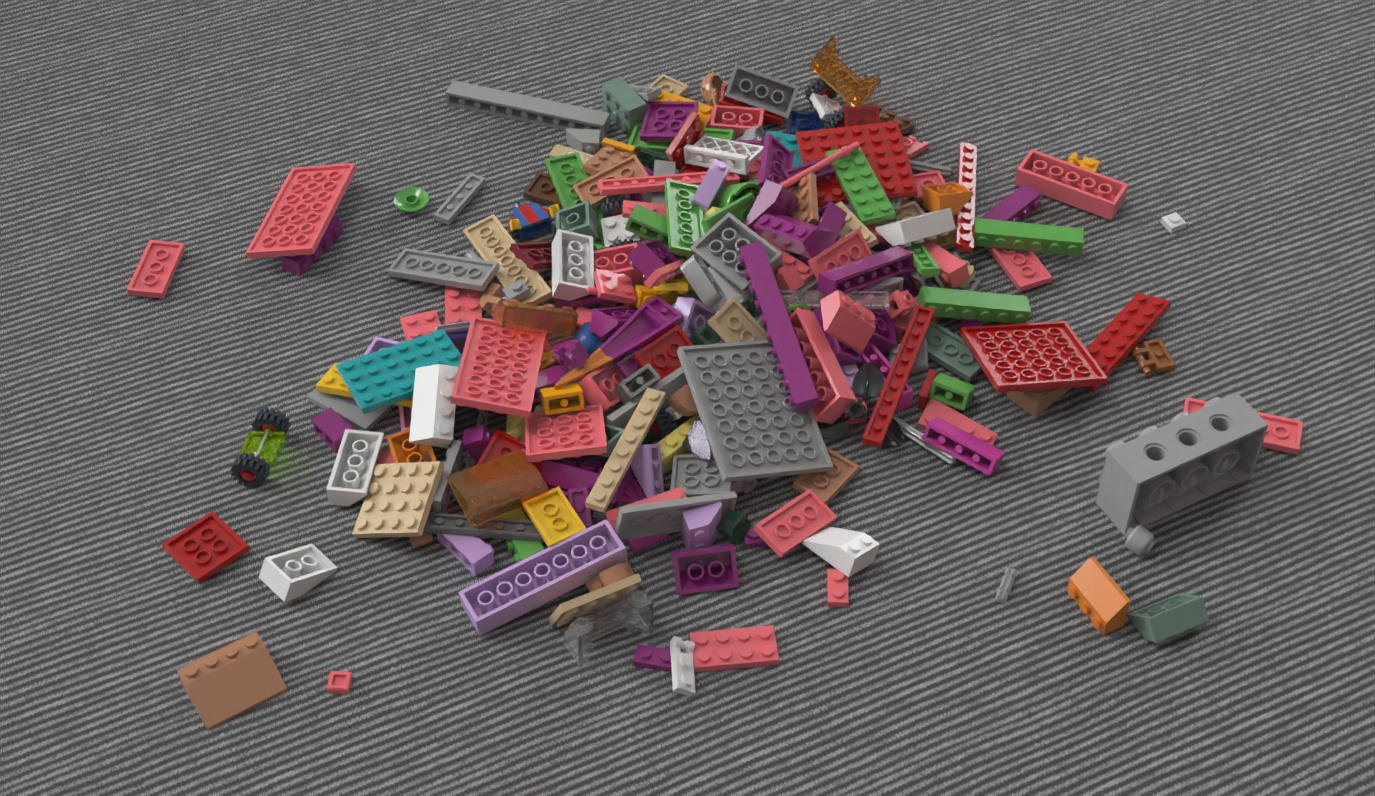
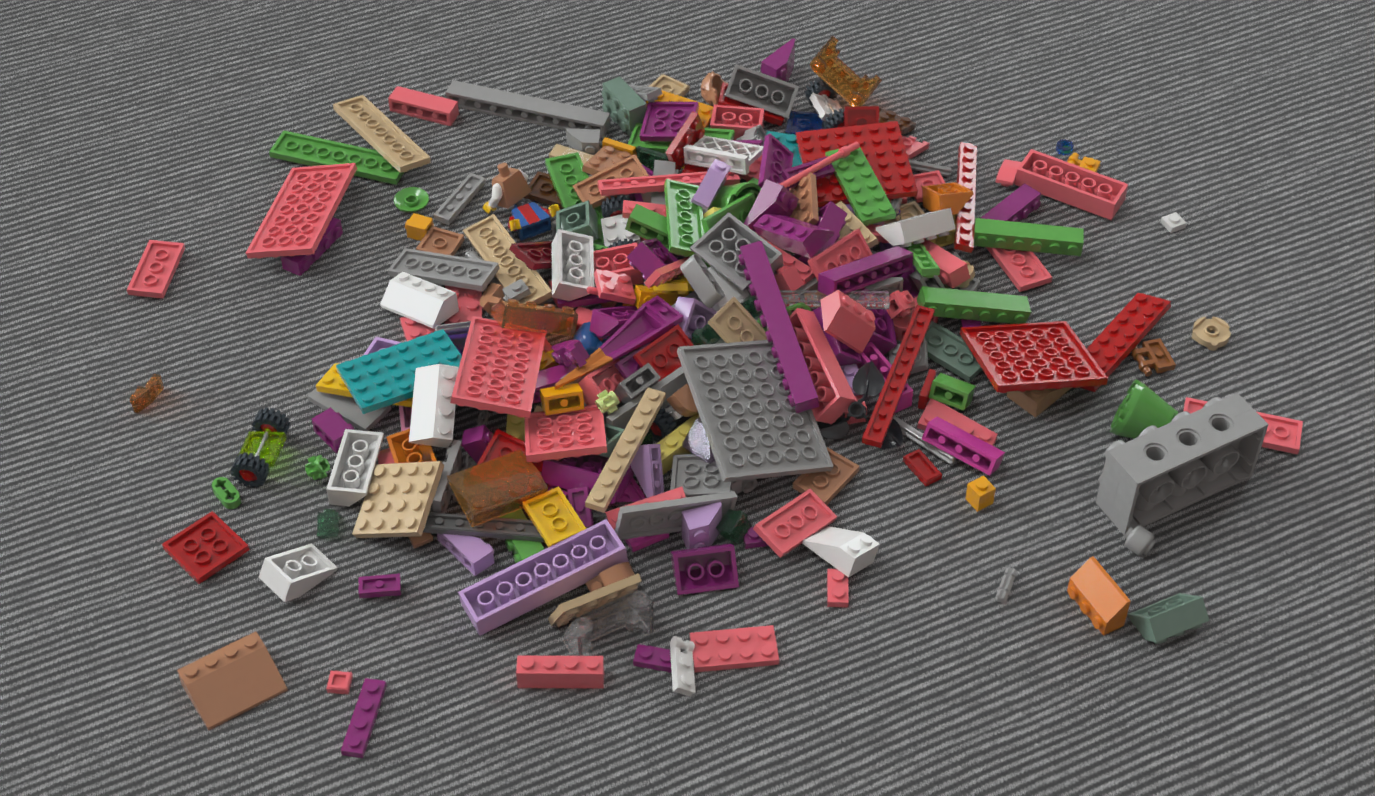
(146, 395): none -> clear orange slope
(223, 495): none -> bright green beam
(317, 467): none -> bright green gear
(319, 152): none -> bright green plate
(328, 523): none -> clear green bracket
(363, 718): none -> magenta plate
(379, 586): none -> magenta plate
(382, 133): none -> tan plate
(418, 226): none -> light orange brick
(419, 300): none -> white slope
(423, 106): none -> coral brick
(441, 241): none -> nougat plate
(507, 188): none -> nougat torso
(560, 672): none -> coral brick
(607, 402): none -> yellowish green gear
(780, 62): none -> magenta slope
(922, 467): none -> red tile
(980, 493): none -> light orange brick
(1007, 172): none -> coral slope
(1064, 147): none -> clear blue tile
(1140, 410): none -> bright green cone
(1211, 340): none -> tan plate

